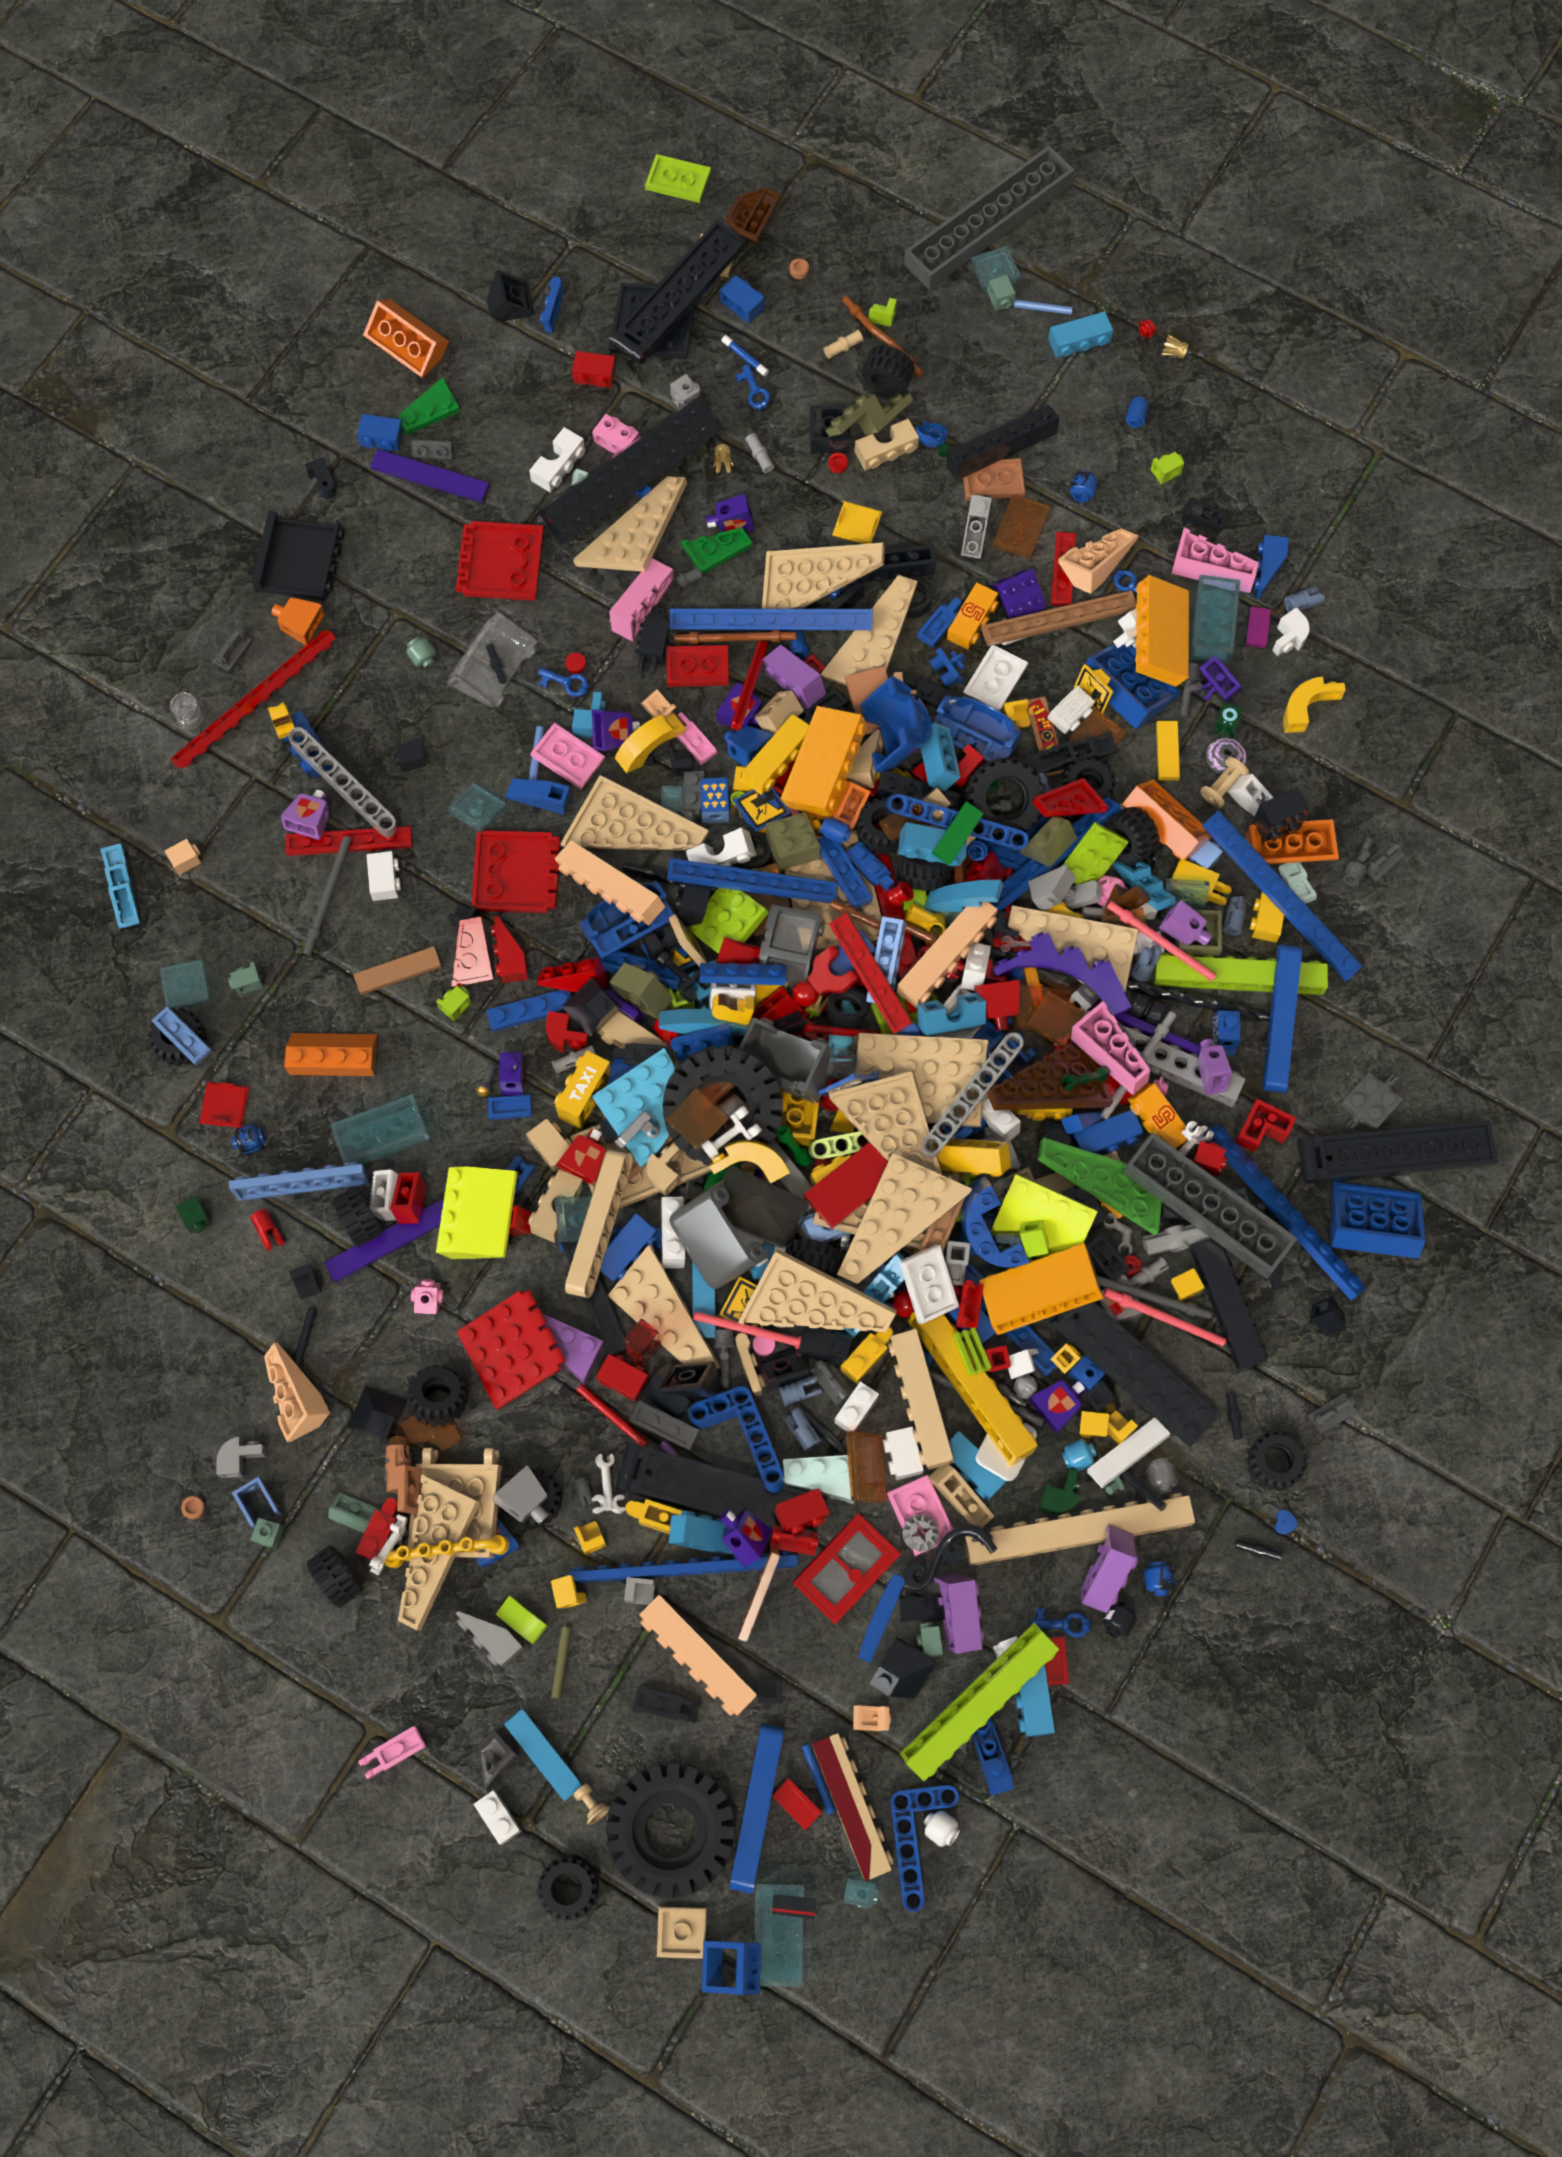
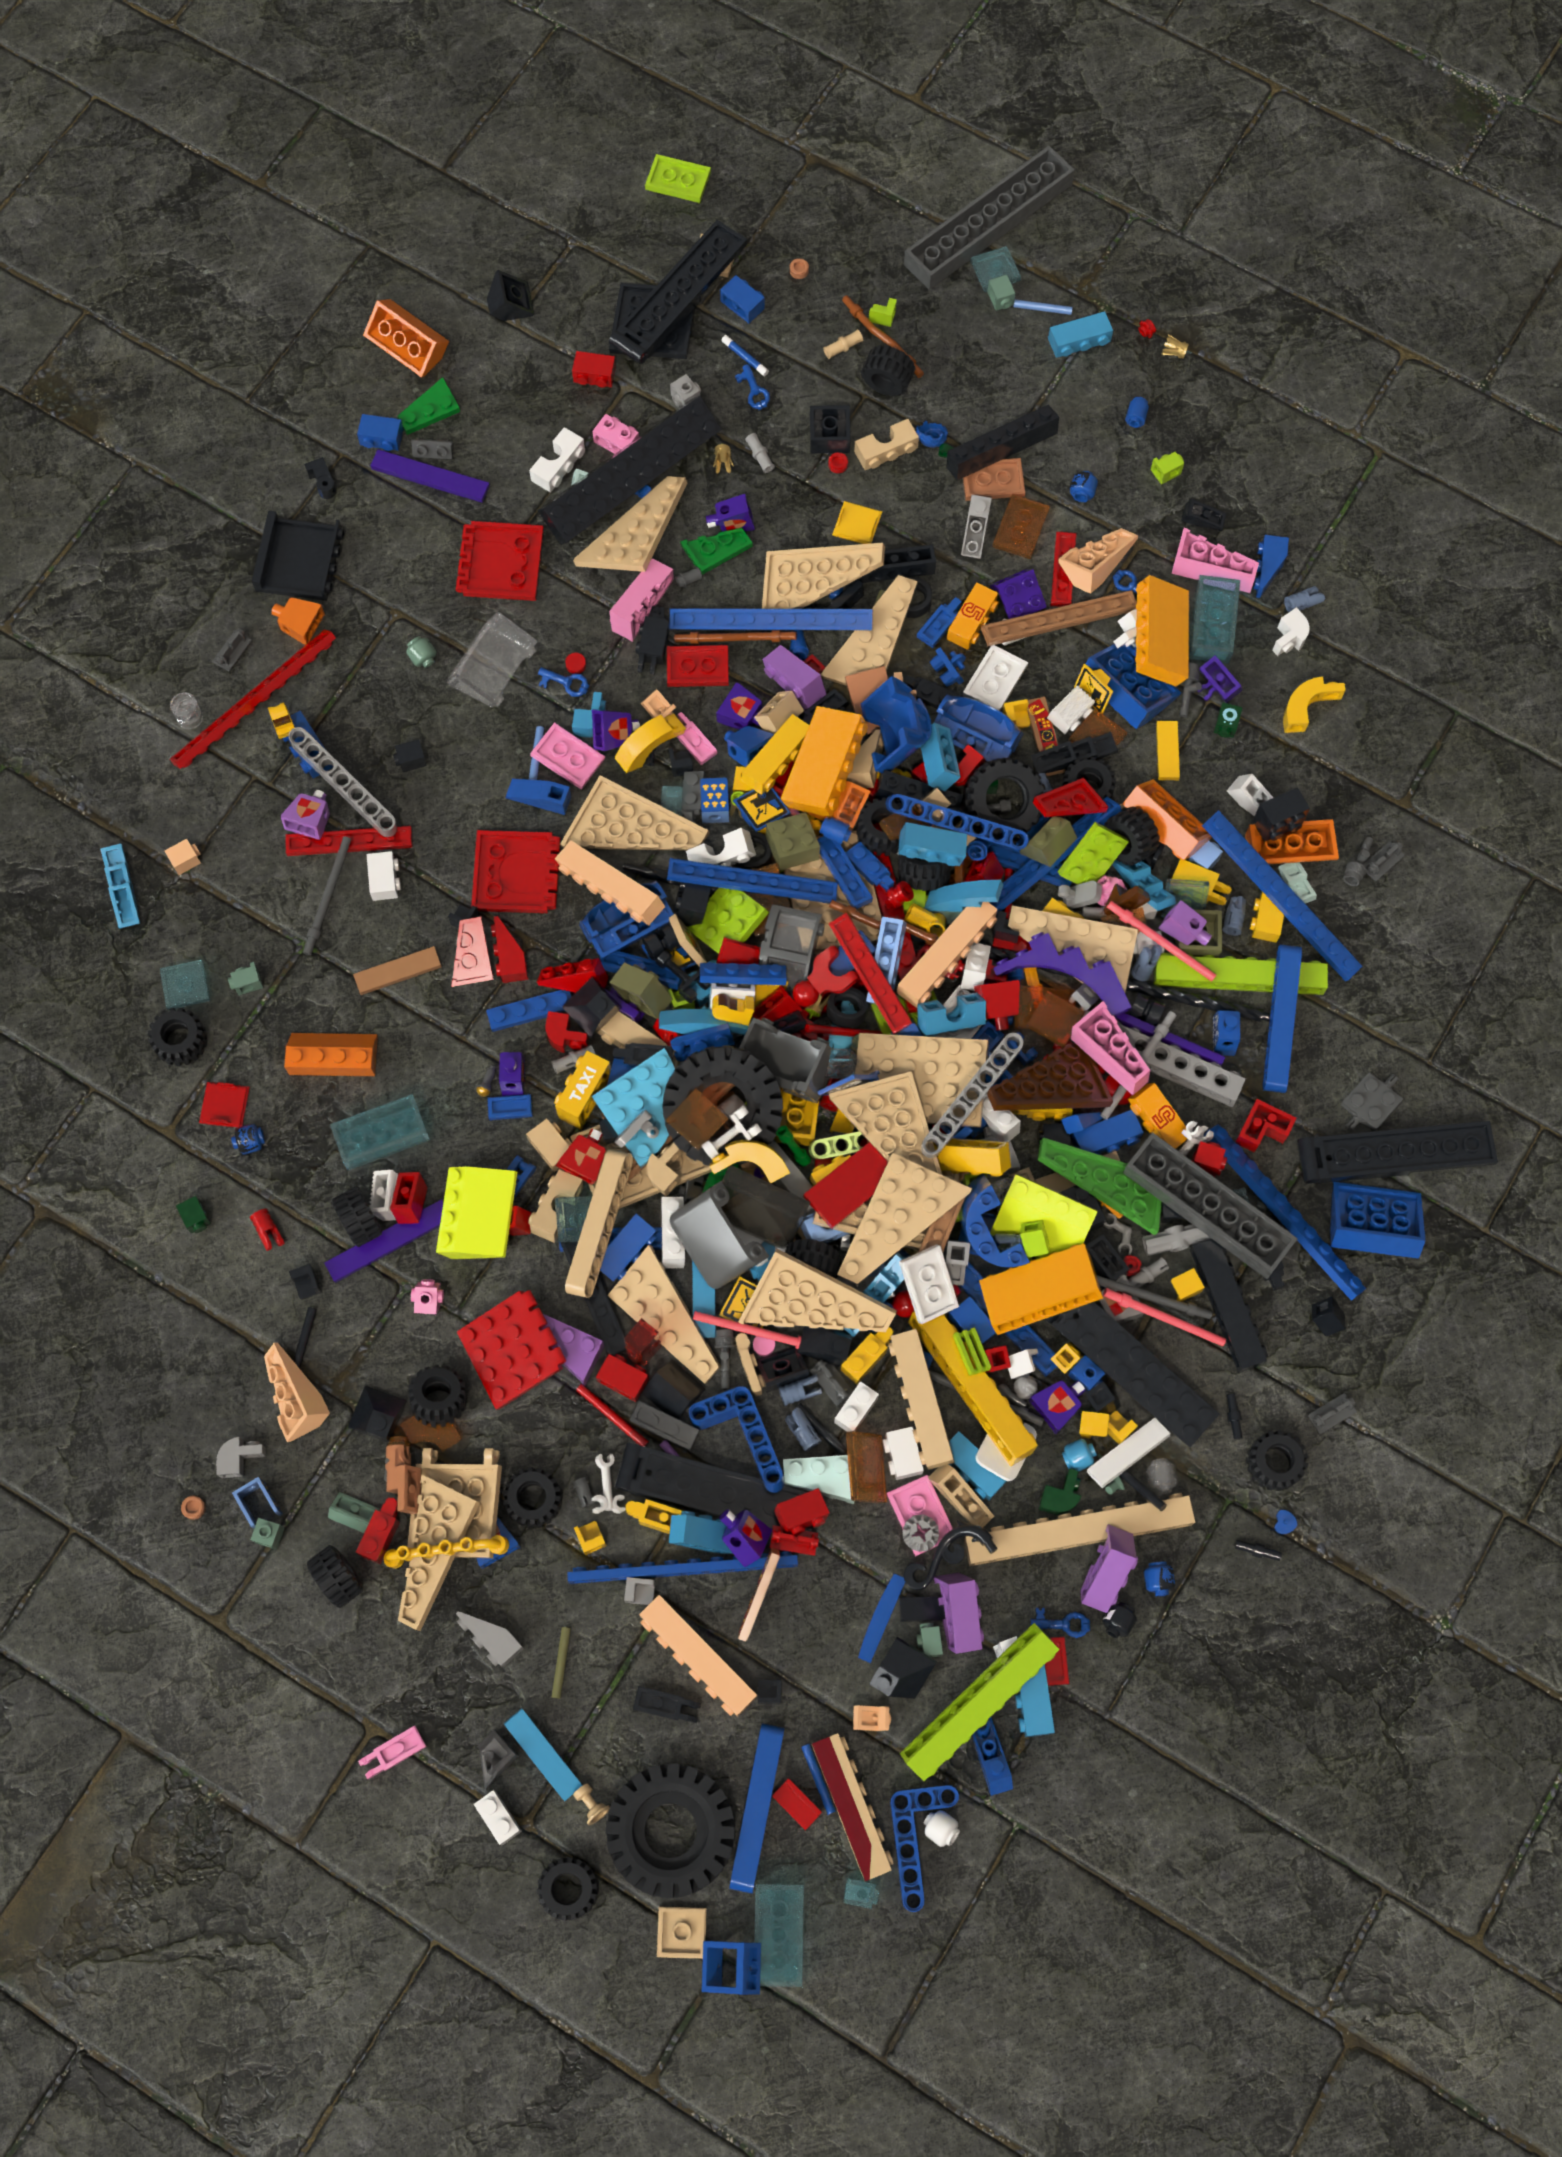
(181, 1036): medium blue tile -> none
(299, 1182): medium blue plate -> none
(399, 1529): white bar -> none
(454, 1002): lime brick -> none
(476, 807): clear light blue plate -> none
(496, 663): black bar -> none
(521, 1620): lime slope -> none
(522, 1497): light grey torso -> none
(553, 304): blue hinge -> none
(566, 1594): yellow panel -> none
(692, 1380): black slope -> none
(749, 685): red axle -> none
(753, 213): reddish brown wedge -> none
(794, 1906): black sticker -> none
(846, 1568): red door -> none
(869, 414): olive bracket -> none
(957, 833): green tile -> none
(970, 1305): red hinge -> none
(1012, 943): clear hand -> none
(1051, 887): light grey slope -> none
(1074, 1081): dark green piece -> none
(1163, 1087): bright pink plate -> none
(1213, 1068): medium lavender torso -> none
(1216, 757): dish -> none
(1224, 782): tan hose -> none
(1258, 627): magenta tile -> none

